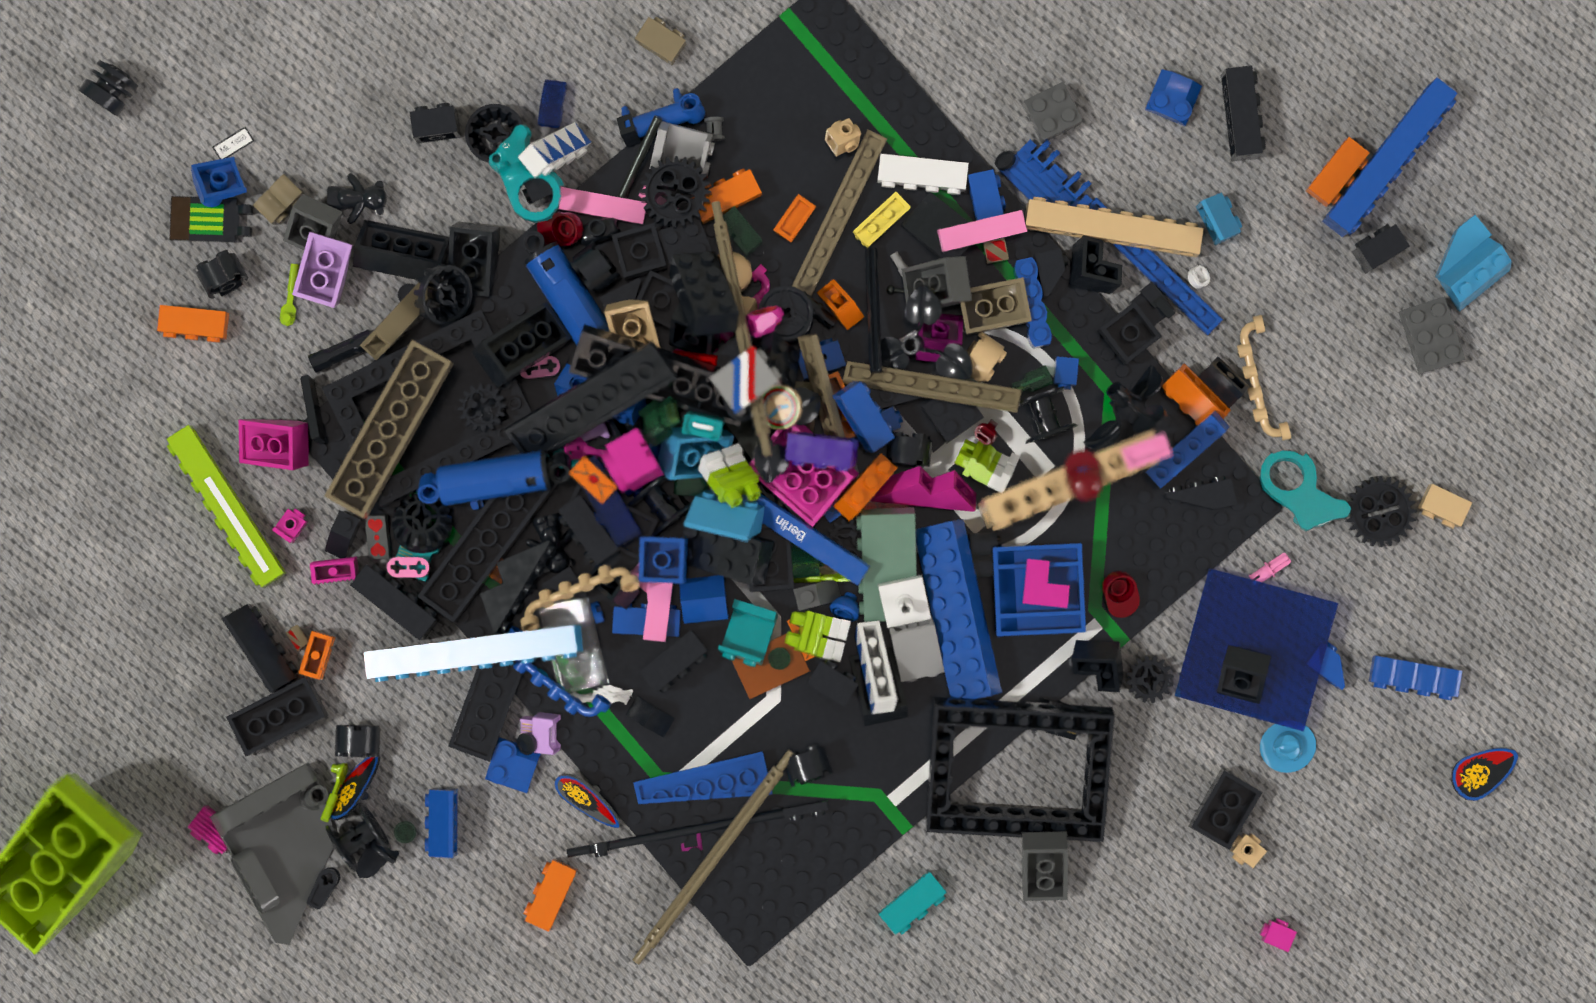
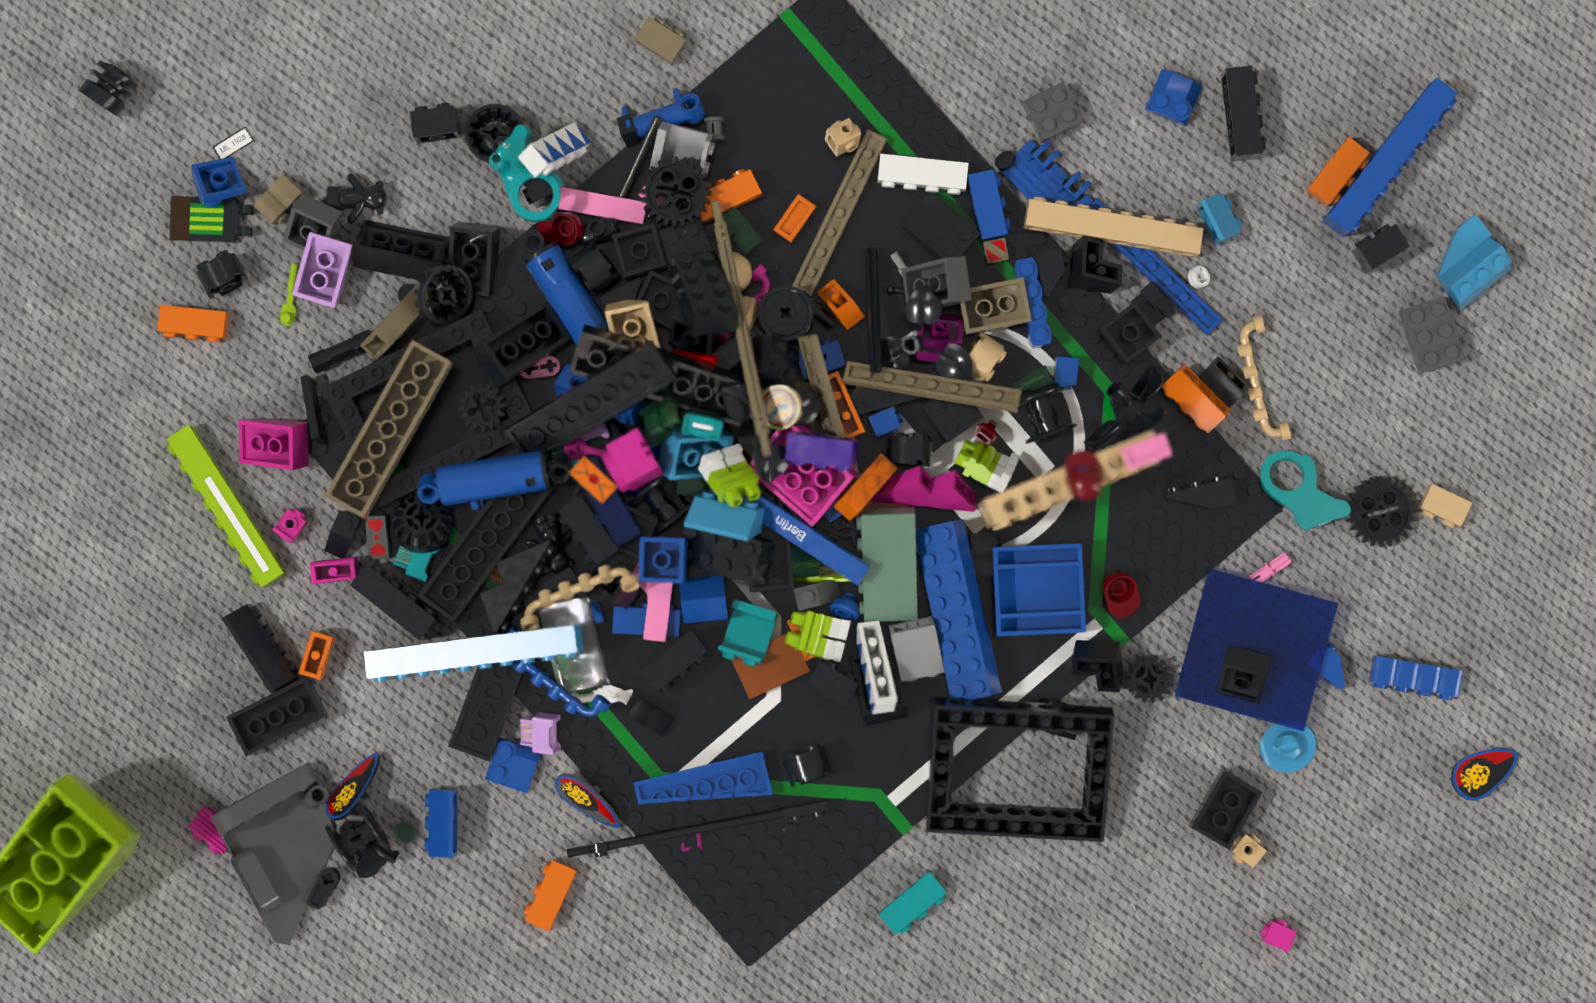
(297, 637): dark tan tile -> none
(341, 772): lime piece -> none
(357, 740): black brick -> none
(408, 561): bright pink beam -> none
(526, 743): black piece -> none
(551, 104): clear blue slope -> none
(713, 857): dark tan axle -> none
(745, 379): panel -> none
(764, 320): dark pink rock -> none
(779, 658): clear green piece -> none
(863, 416): blue brick -> none
(881, 220): light yellow hinge -> none
(904, 601): white tile -> none
(982, 230): bright pink tile -> none
(1037, 589): dark pink tile -> none
(1044, 866): dark grey brick -> none
(1188, 449): blue brick -> none

